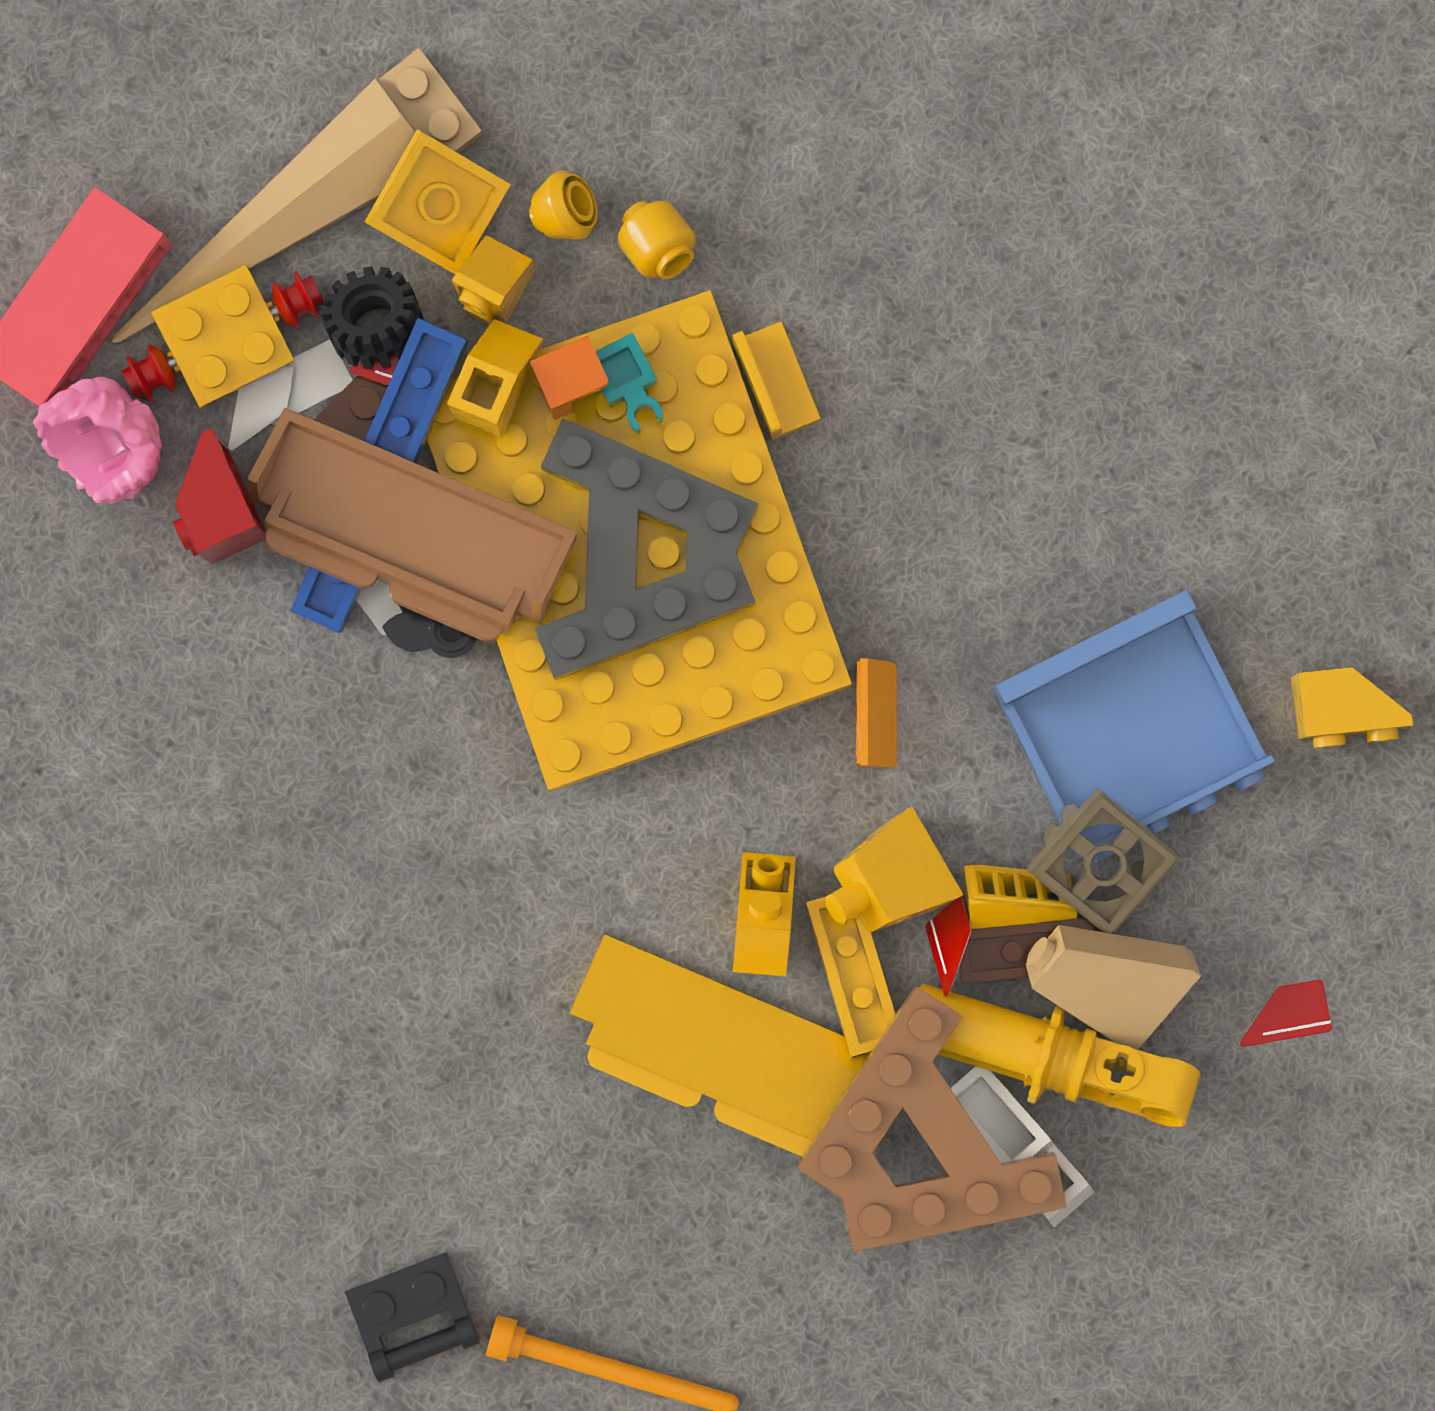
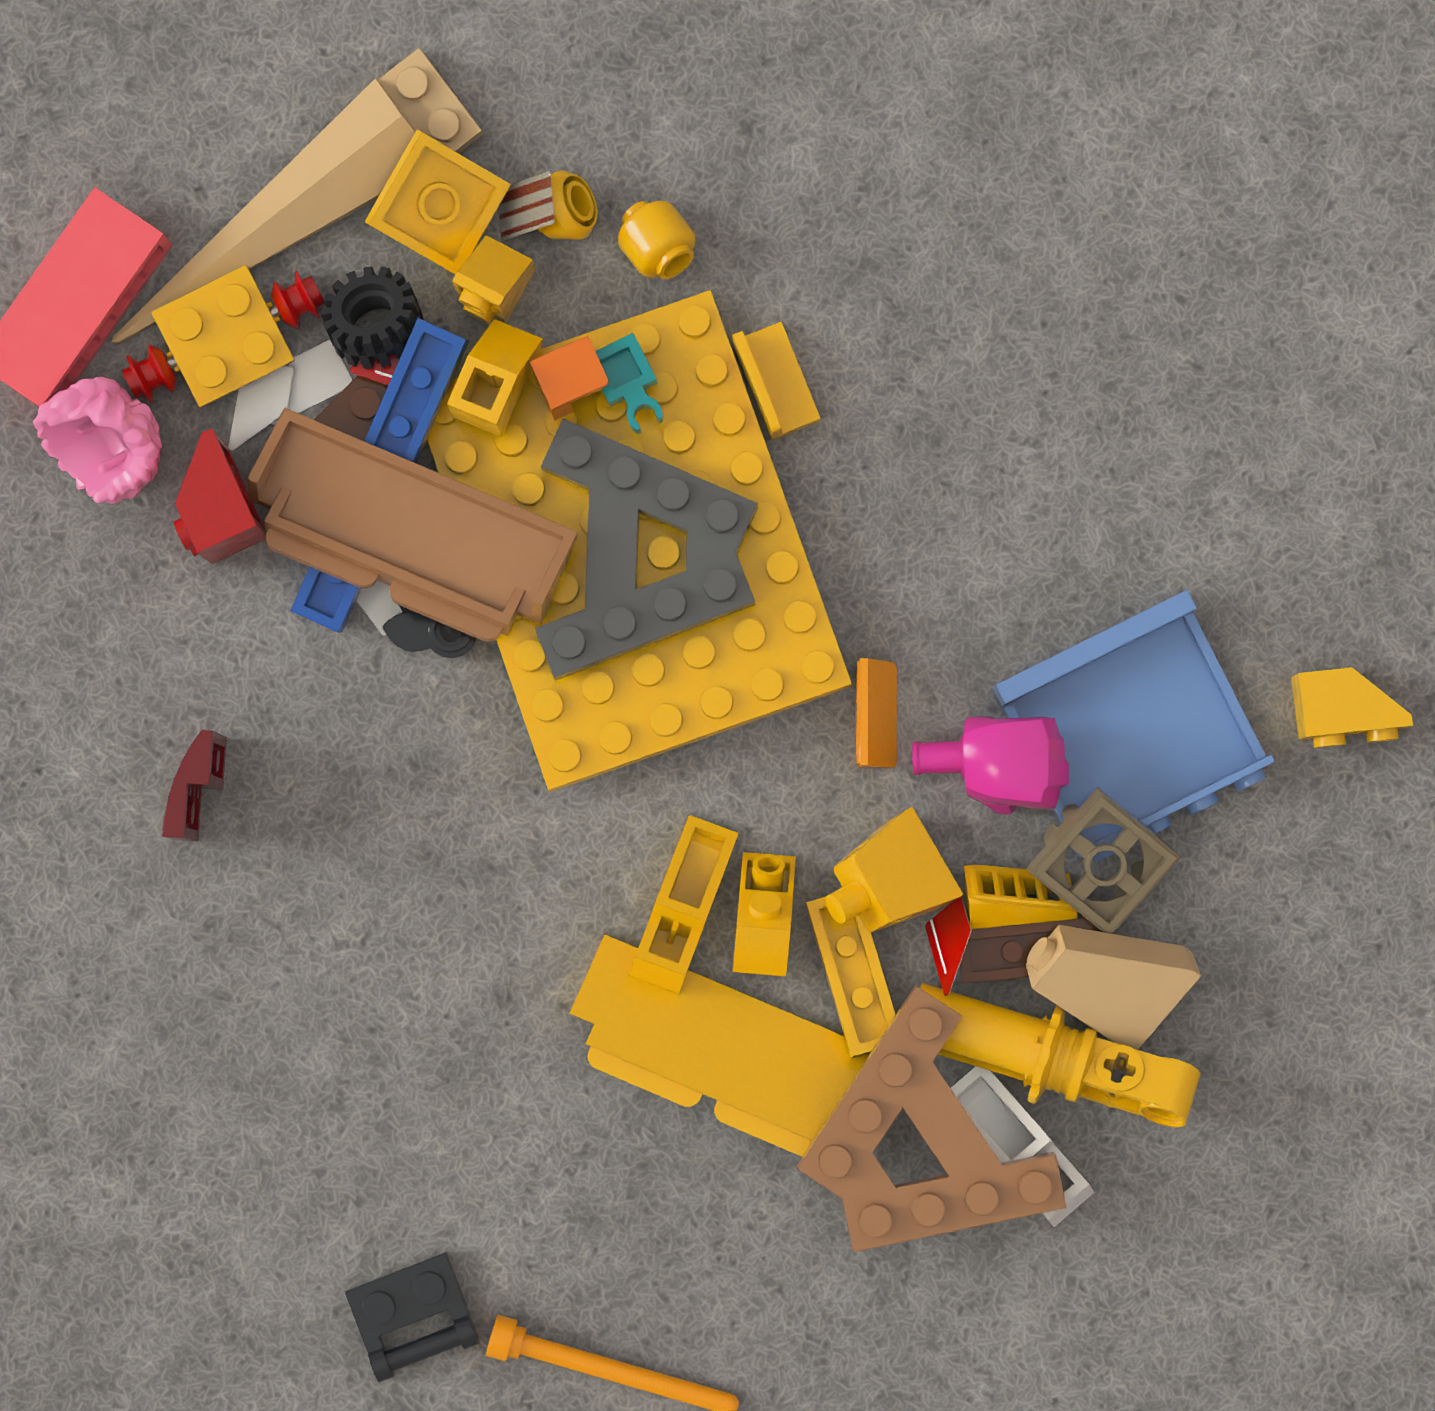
(199, 769): none -> dark red slope
(526, 206): none -> clear smoke sticker
(683, 904): none -> yellow slope
(1002, 761): none -> dark pink piece
(1290, 1014): red sticker -> none

